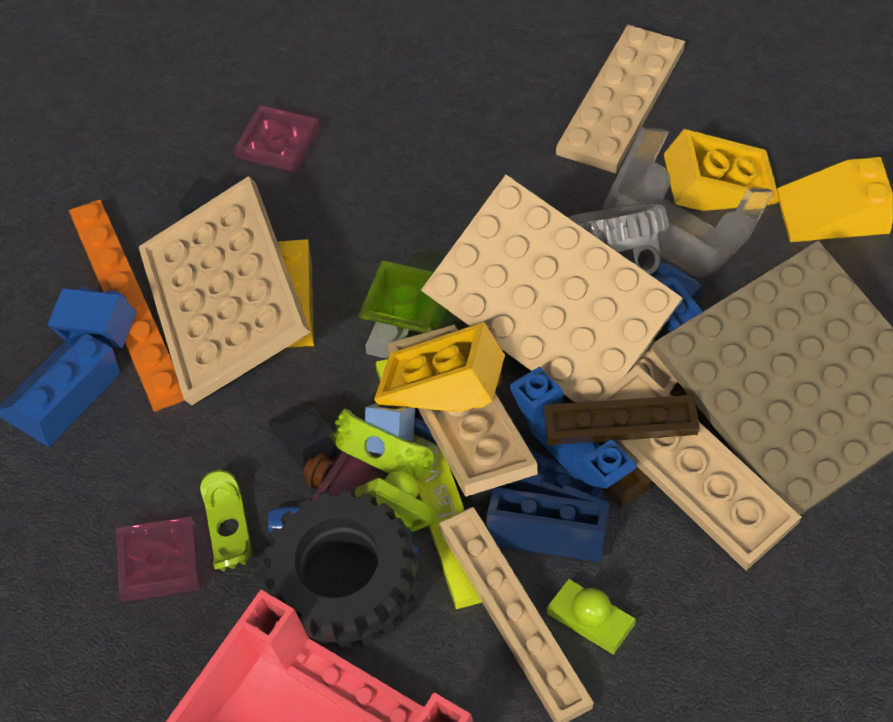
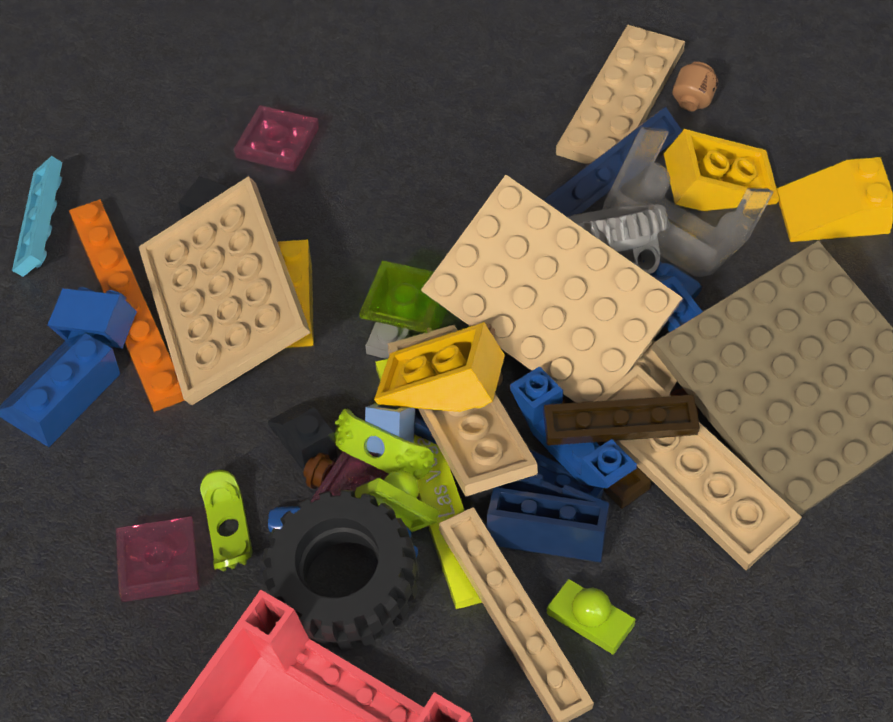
(37, 217): none -> medium azure plate
(599, 175): none -> dark blue plate
(695, 86): none -> medium nougat head

